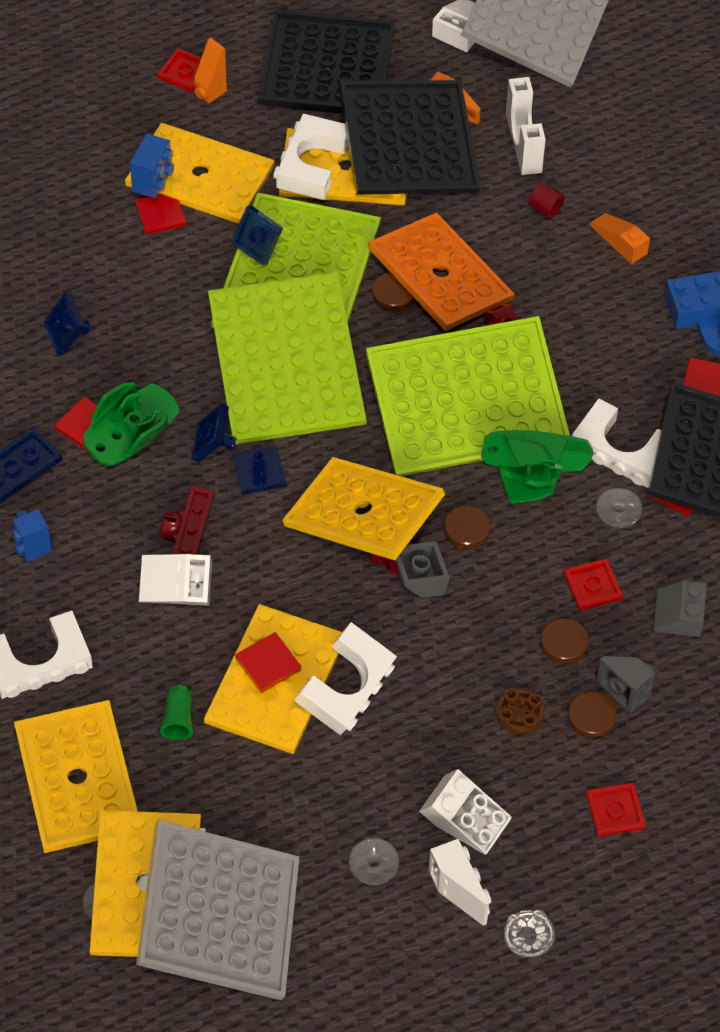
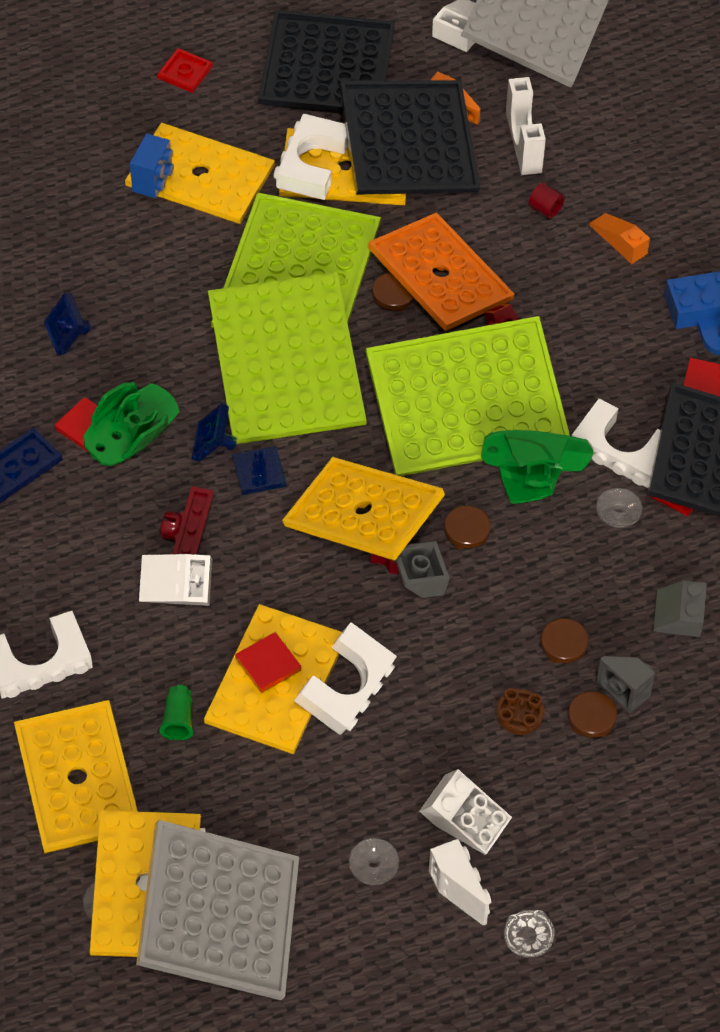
(31, 535): blue brick -> none
(160, 213): red tile -> none
(211, 73): orange slope -> none
(257, 235): clear blue tile -> none
(593, 584): red tile -> none
(615, 809): red tile -> none

